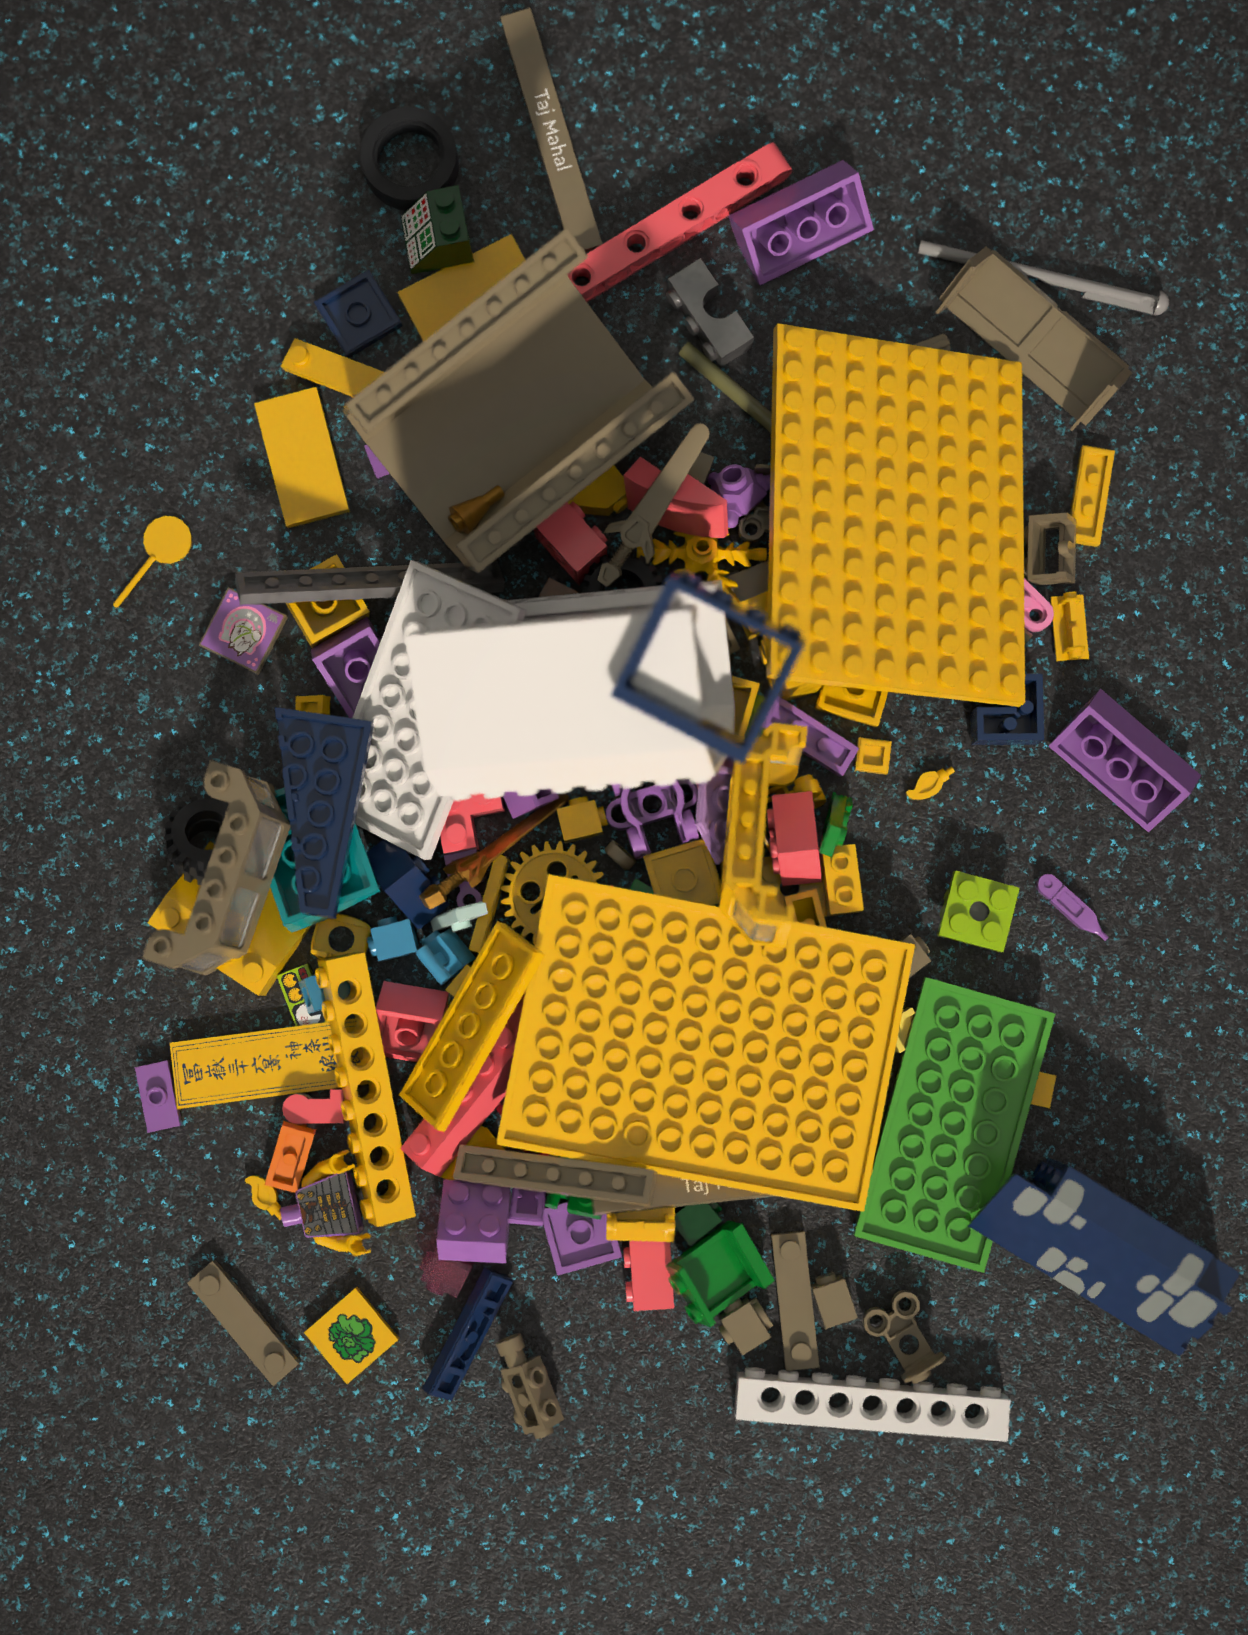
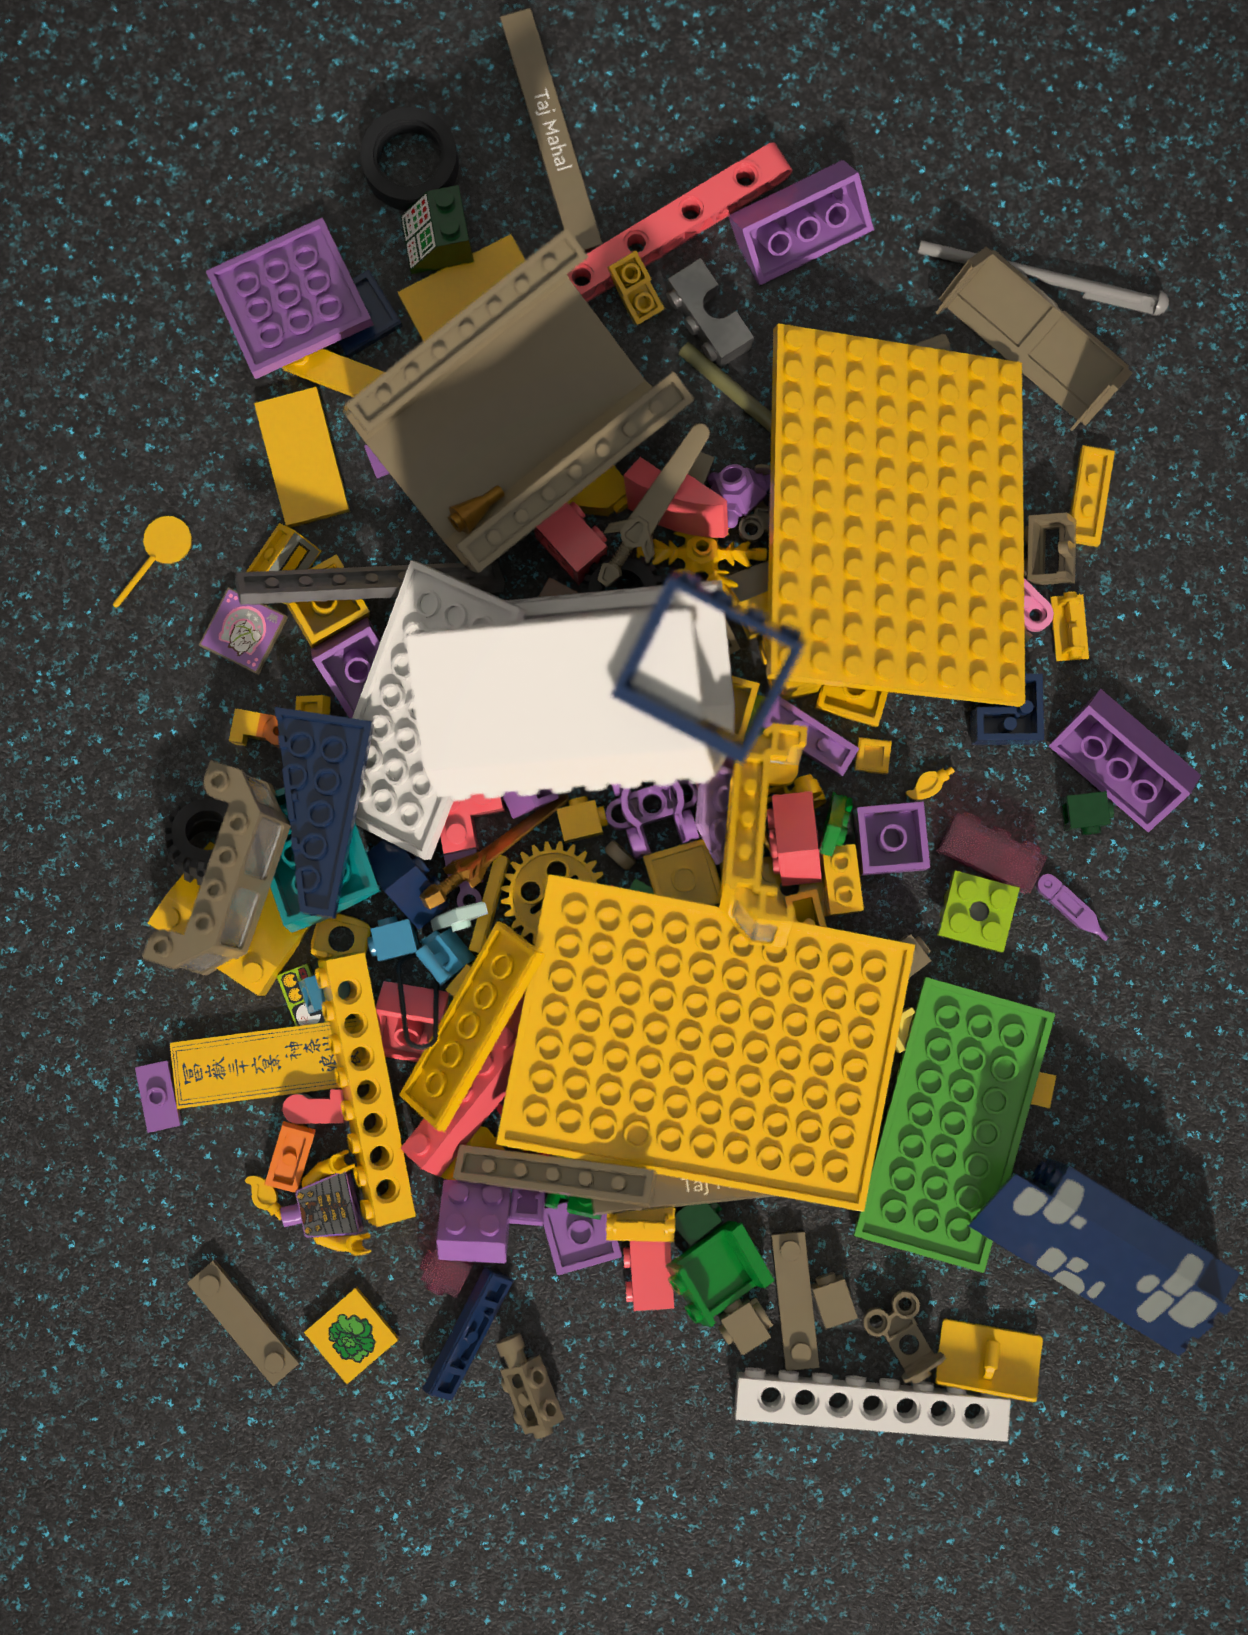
(253, 725): none -> leg
(285, 551): none -> panel
(289, 298): none -> medium lavender plate
(403, 1009): none -> black piece
(635, 288): none -> yellow slope
(891, 838): none -> medium lavender brick
(989, 1360): none -> yellow shield
(992, 852): none -> clear pink brick
(1087, 812): none -> dark green brick

